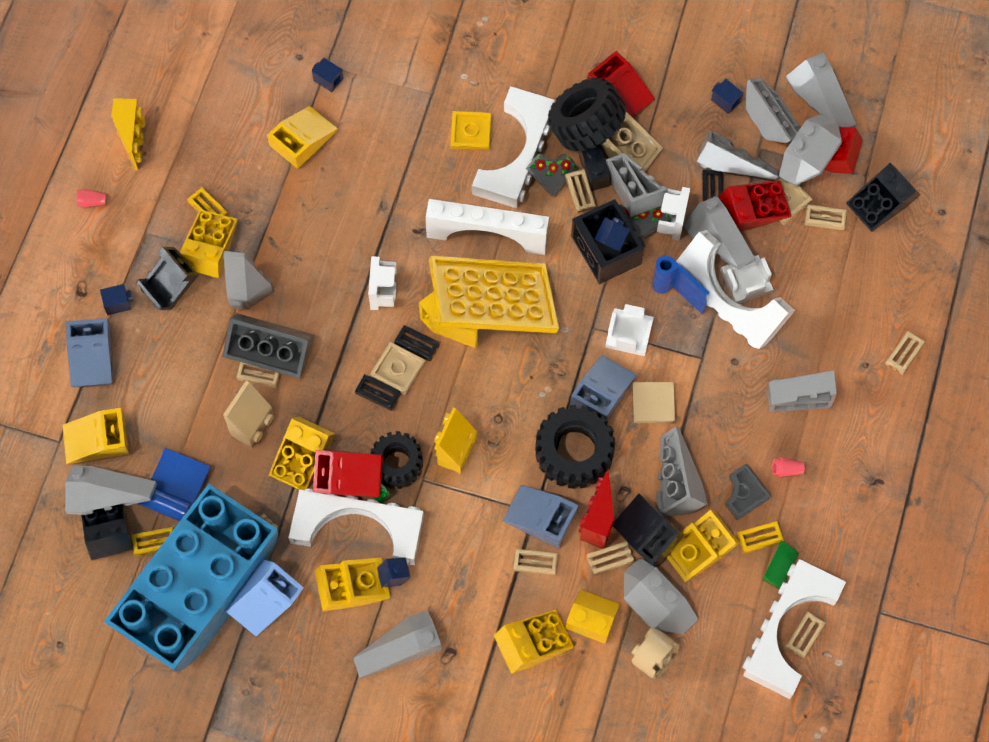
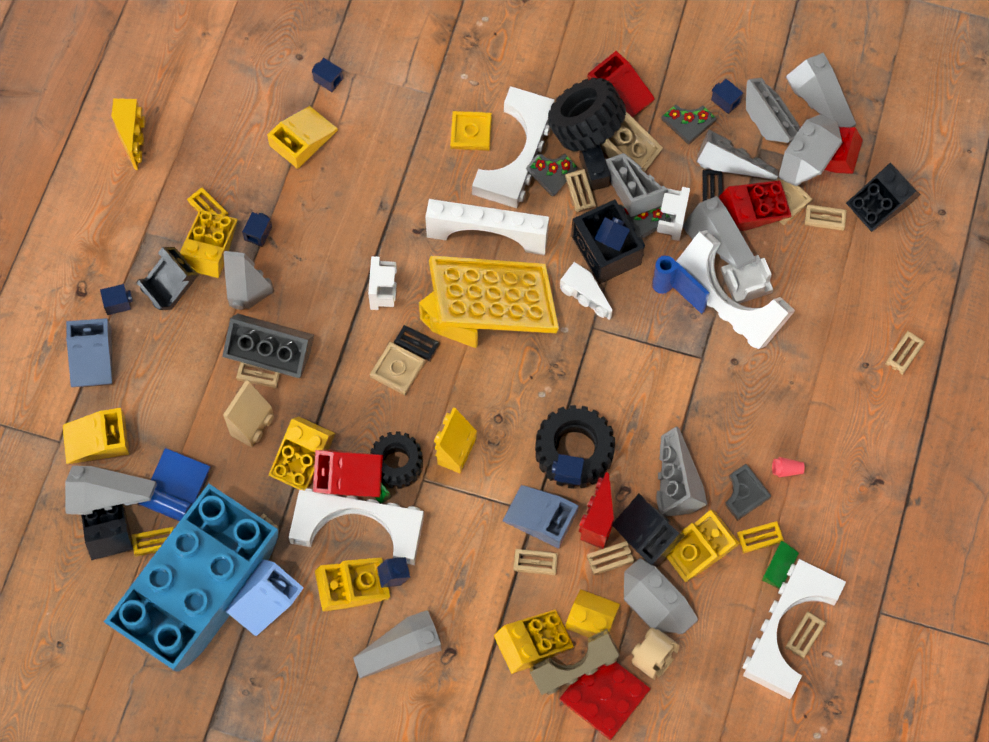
(90, 198): coral cone -> none
(257, 229): none -> dark blue brick
(372, 398): black tile -> none
(550, 675): none -> dark tan arch
(568, 469): none -> dark blue brick
(582, 286): none -> white slope
(603, 387): sand blue slope -> none
(605, 698): none -> red plate
(629, 330): white panel -> none
(653, 402): tan tile -> none
(688, 123): none -> dark grey tile
(802, 392): light grey wedge -> none

